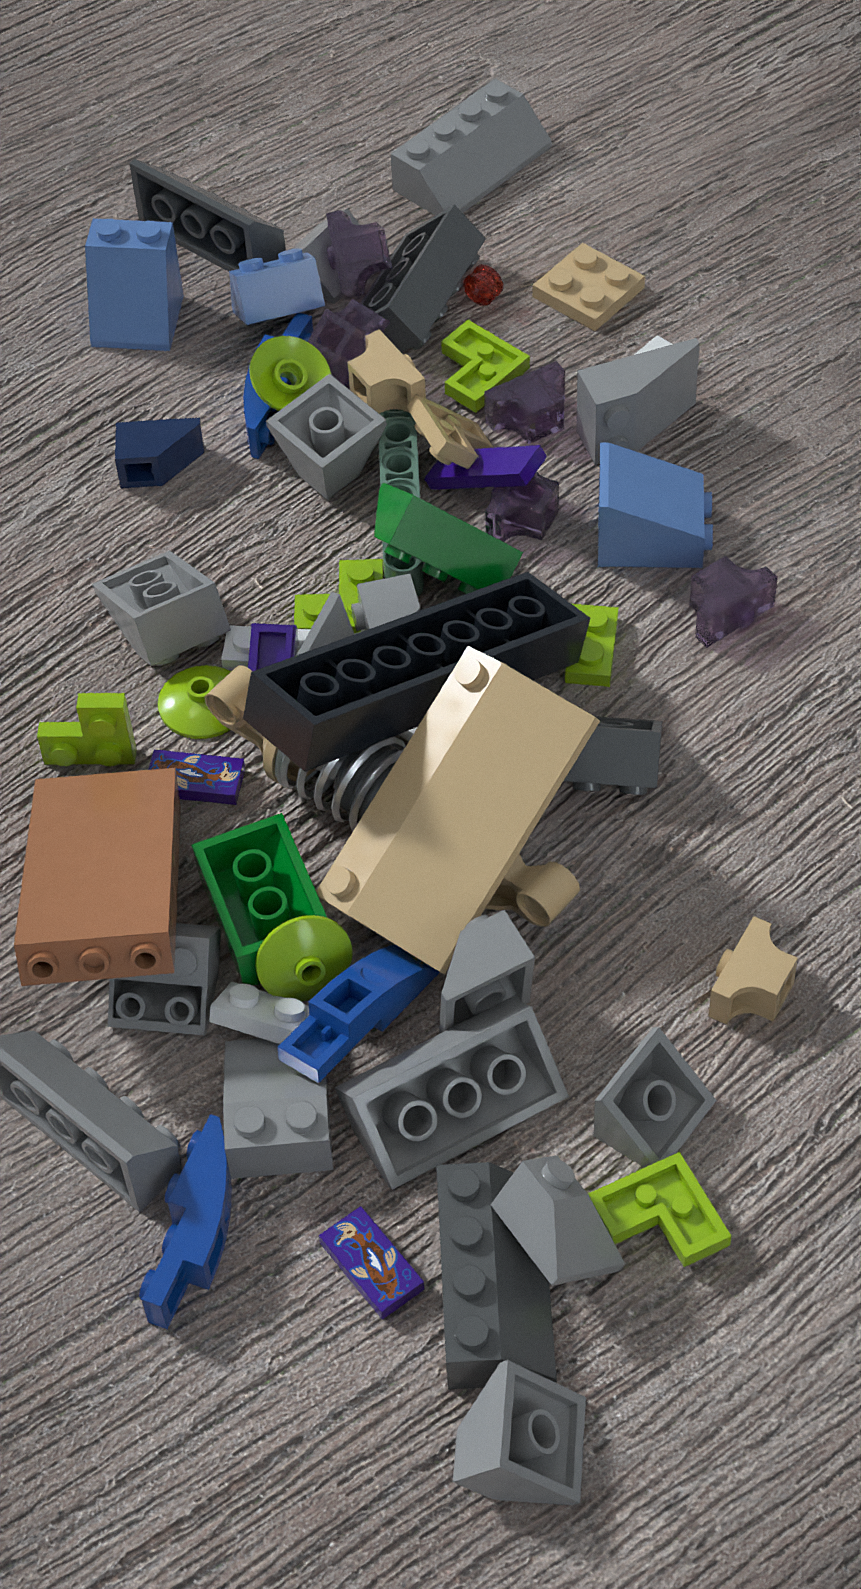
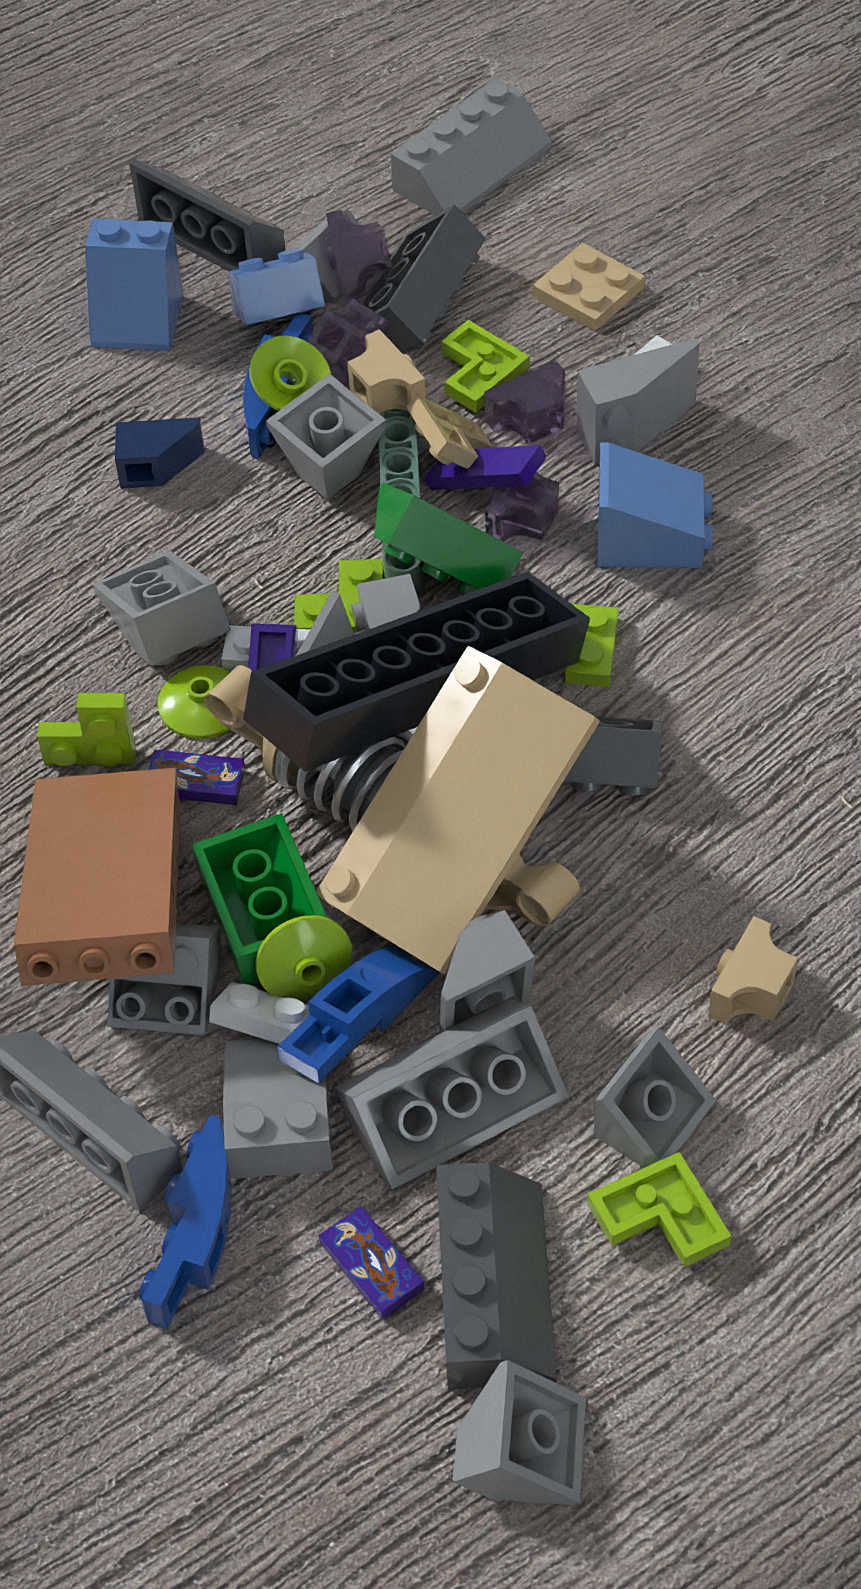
(483, 285): clear red bush -> none
(556, 1222): light grey slope -> none
(729, 598): clear purple brick -> none

